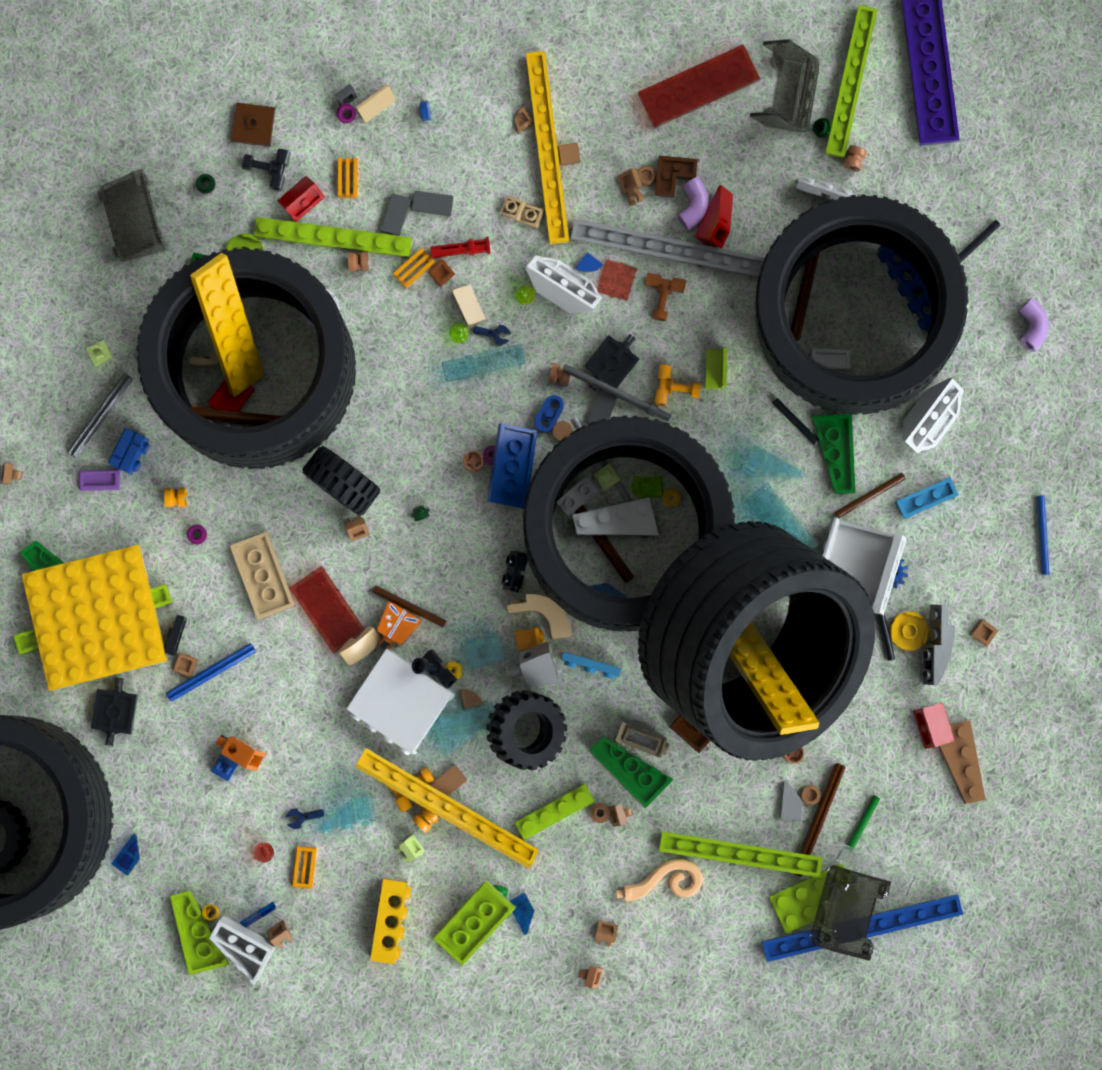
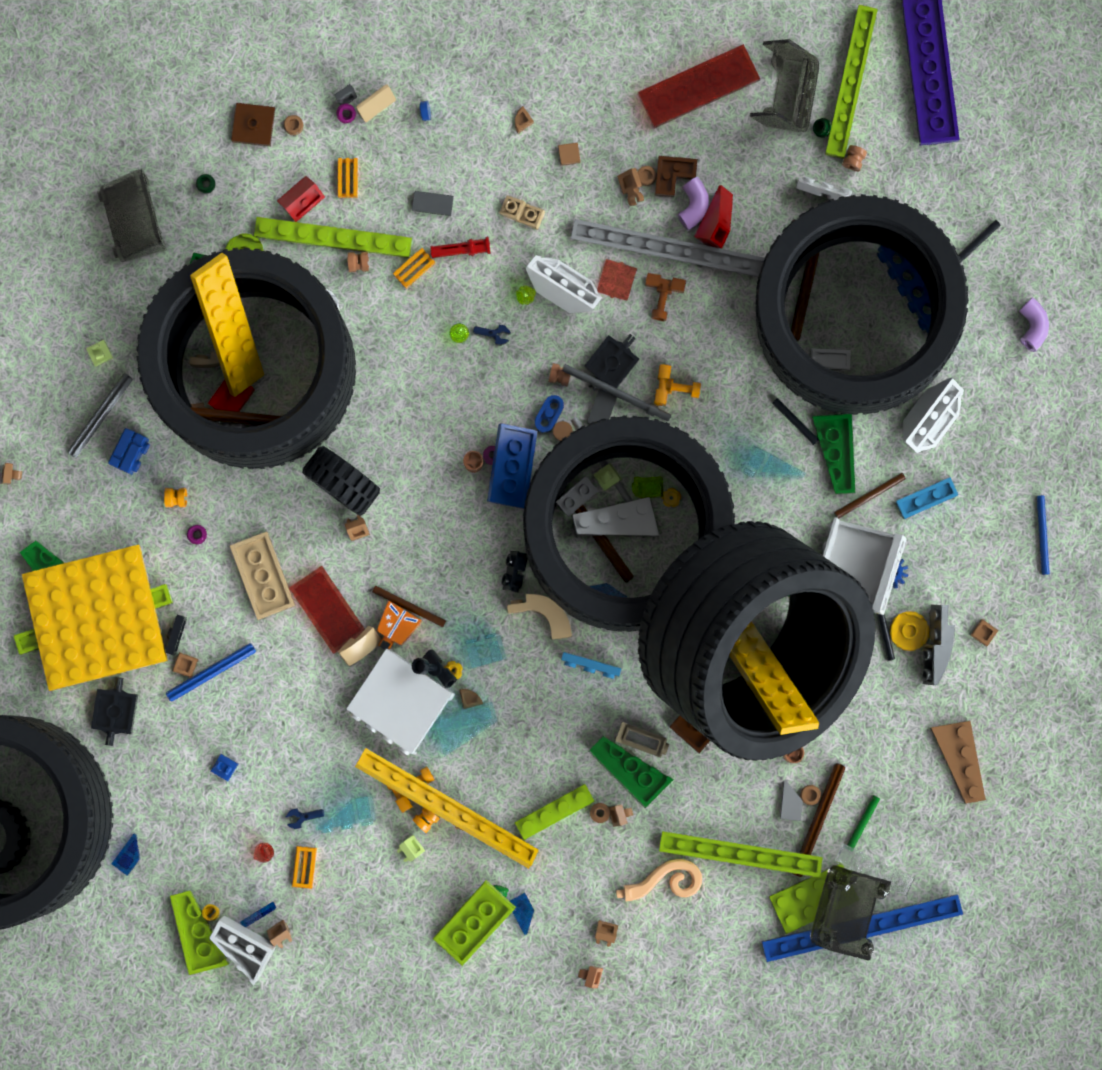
(99, 480): medium lavender tile -> none
(245, 755): orange torso -> none
(275, 168): black bar -> none
(293, 125): none -> medium nougat tile
(380, 952): yellow brick -> none
(395, 215): dark grey tile -> none
(420, 513): dark green plate -> none
(441, 273): dark orange tile -> none
(449, 781): medium nougat tile -> none
(468, 305): tan slope -> none
(483, 363): clear light blue slope -> none
(528, 638): light orange bracket -> none
(536, 666): light grey torso -> none
(547, 147): yellow plate -> none
(550, 734): black tyre -> none
(589, 264): blue tile -> none
(716, 369): lime panel -> none
(768, 507): clear light blue wedge -> none
(933, 725): panel -> none

